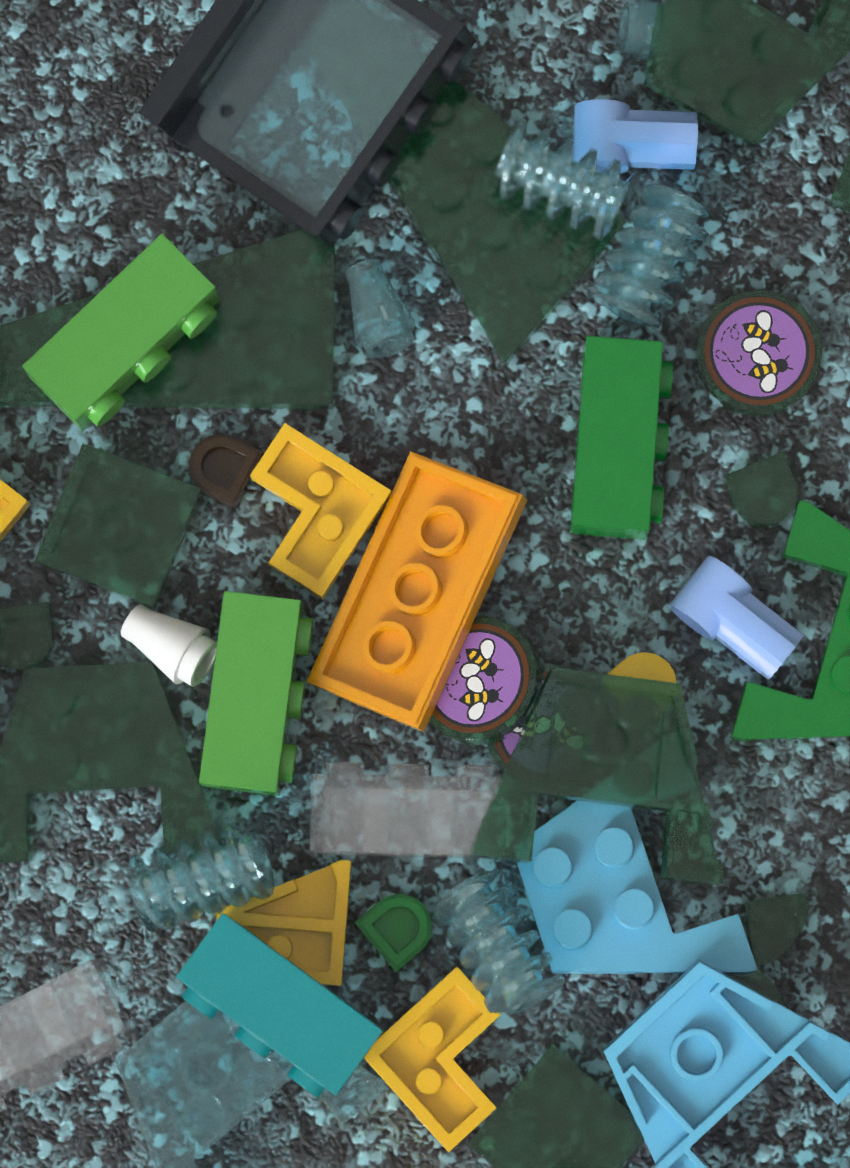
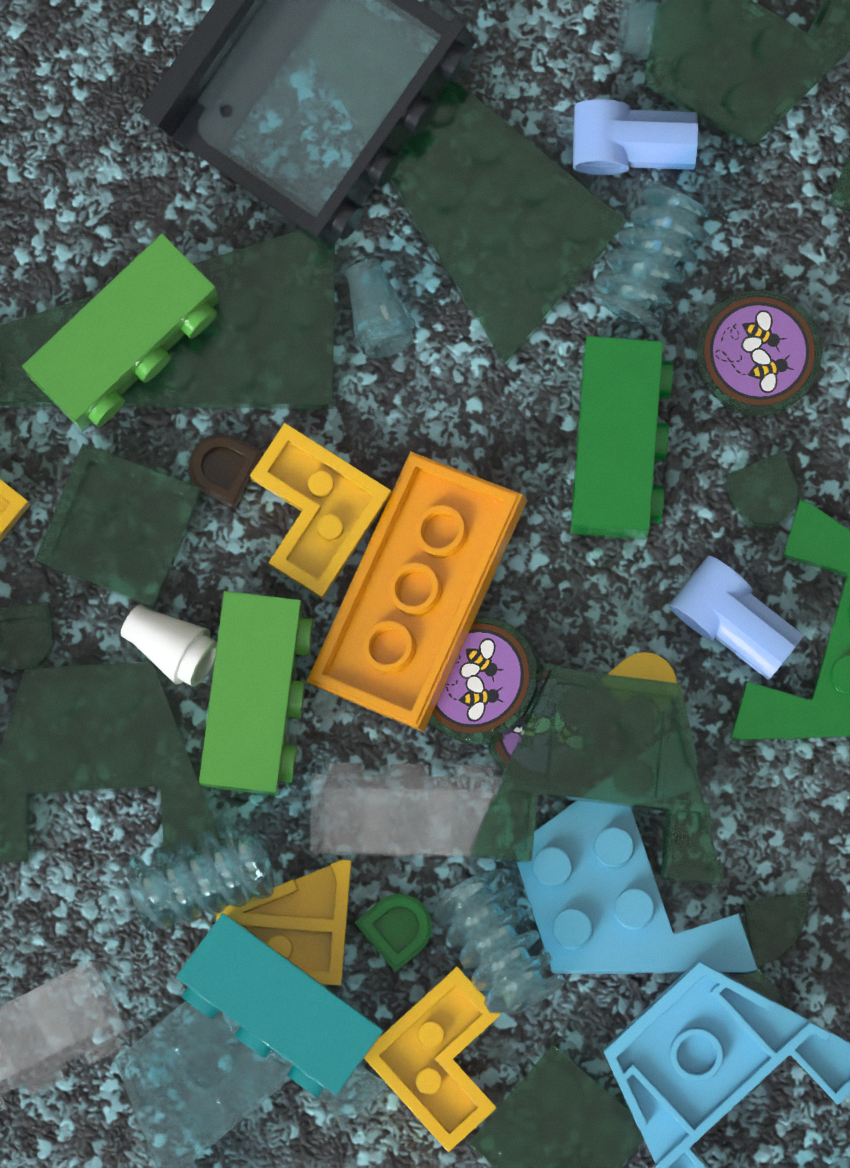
(562, 180): clear light blue piece -> none

